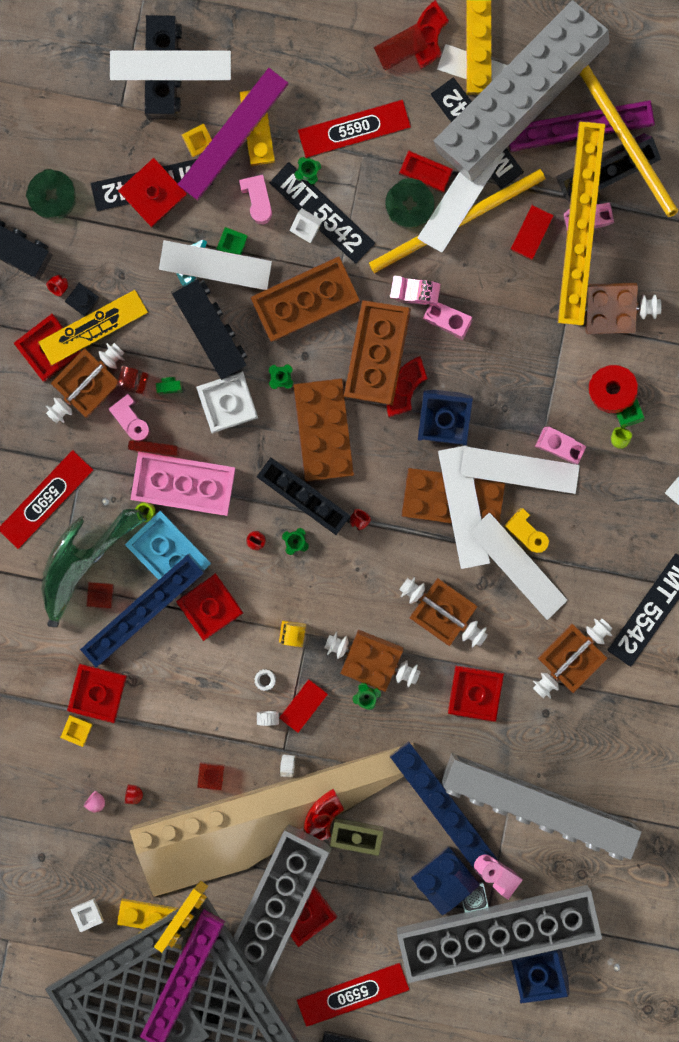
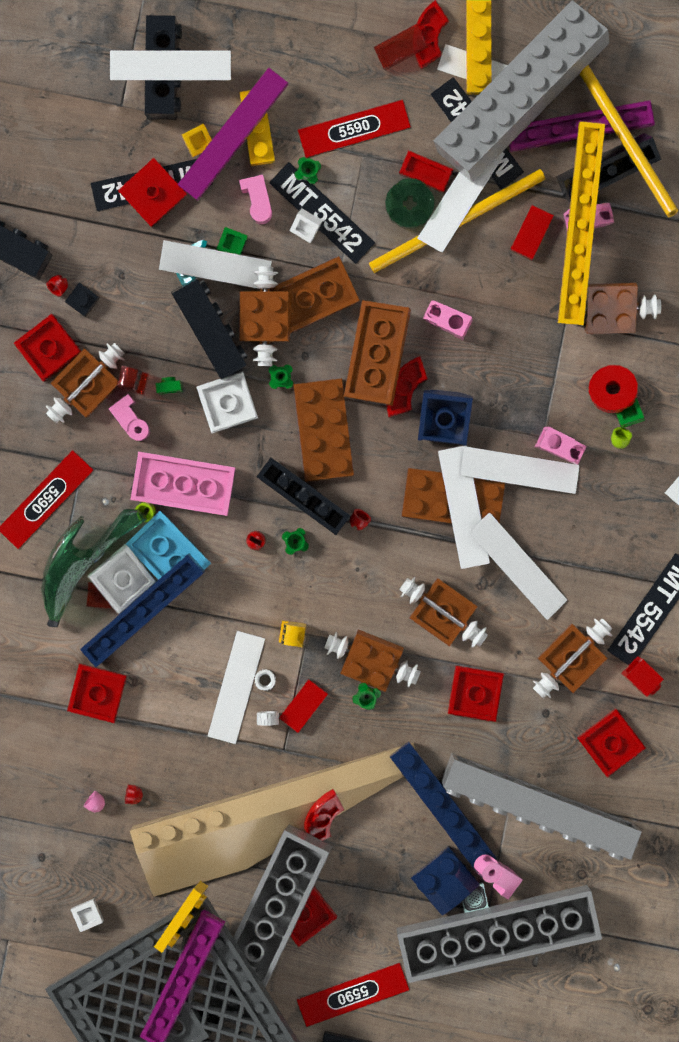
(50, 180): clear green plate -> none
(76, 730): yellow plate -> none
(93, 327): yellow sticker -> none
(121, 579): none -> white plate
(141, 914): yellow plate -> none
(156, 448): clear red tile -> none
(209, 607): red plate -> none
(211, 776): clear red plate -> none
(236, 687): none -> white sticker
(265, 316): none -> dark orange plate
(287, 766): white axle -> none
(356, 836): olive brick -> none
(415, 291): bright pink leg -> none
(525, 533): yellow leg -> none
(541, 976): dark blue slope -> none
(611, 742): none -> red tile
(643, 677): none -> red brick

